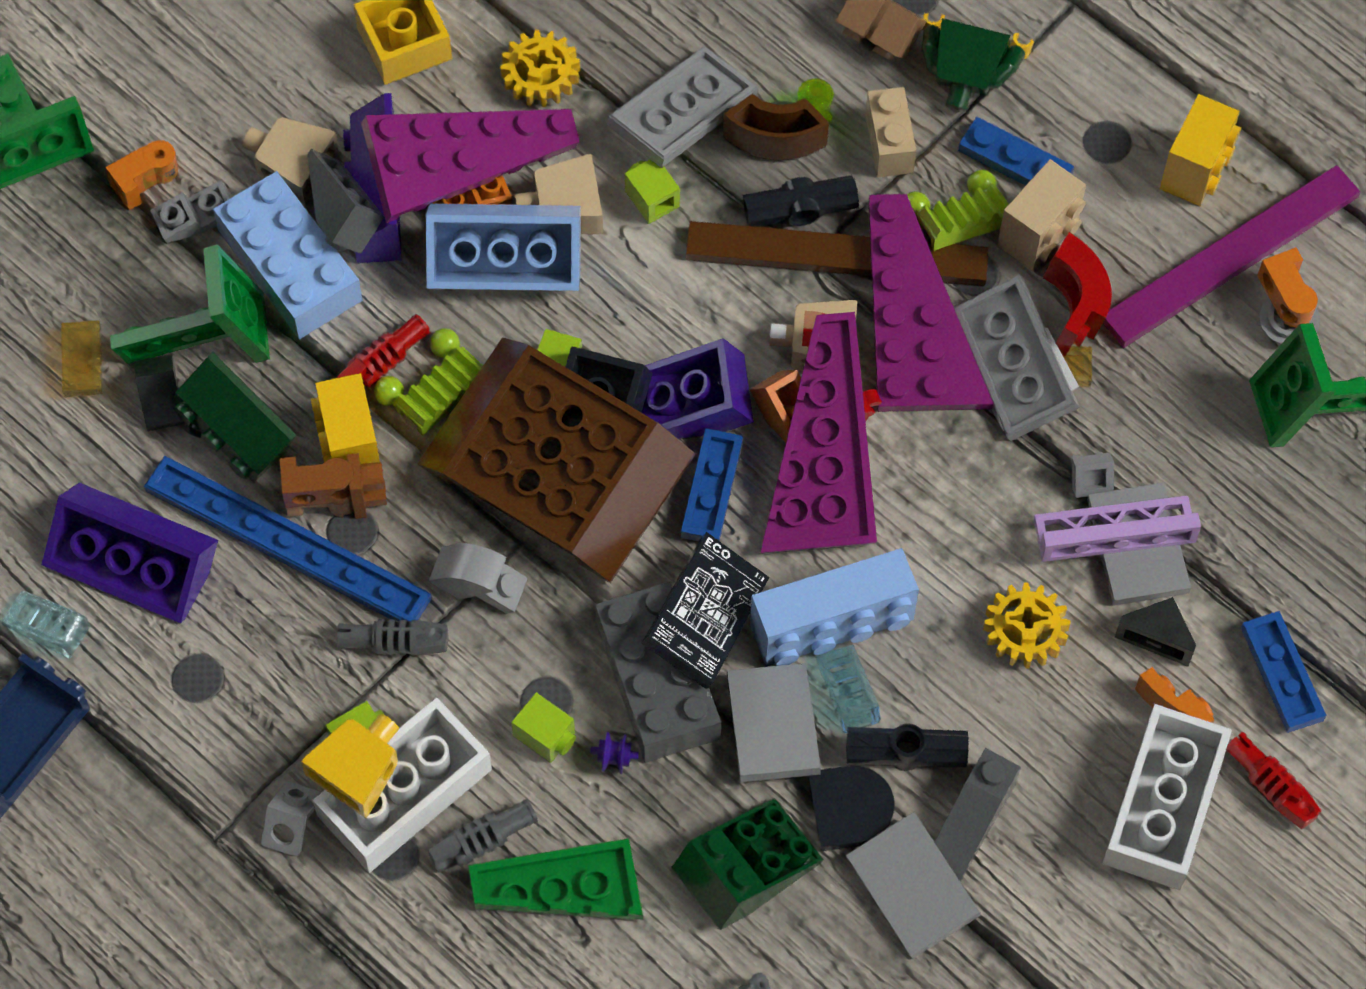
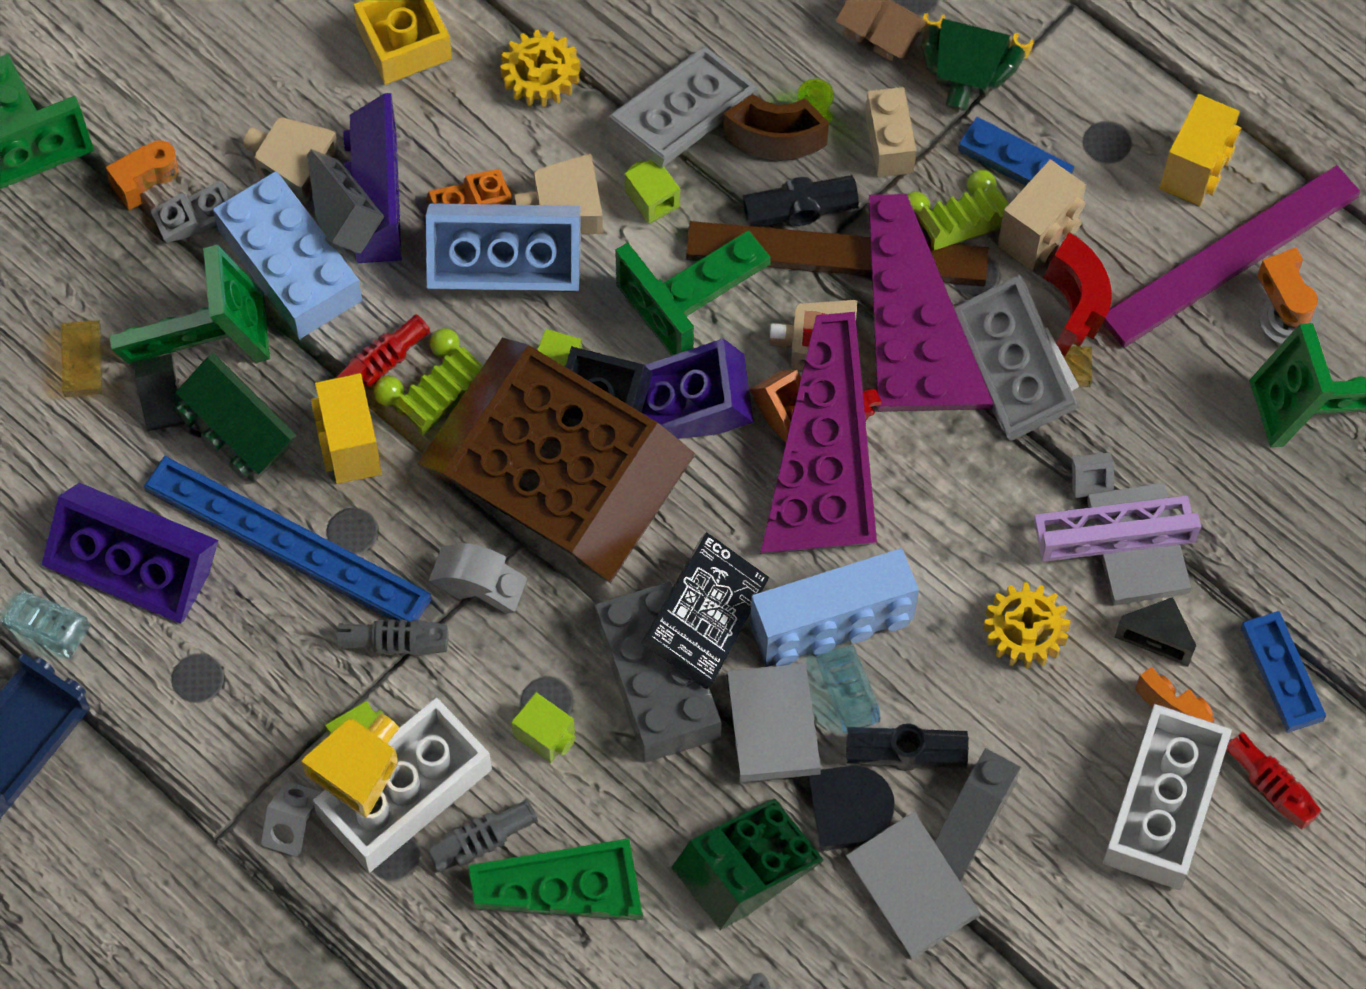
(333, 485): dark orange hips -> none
(450, 153): magenta wing -> none
(614, 752): dark purple wheel -> none
(669, 303): none -> green piece
(712, 485): blue plate -> none

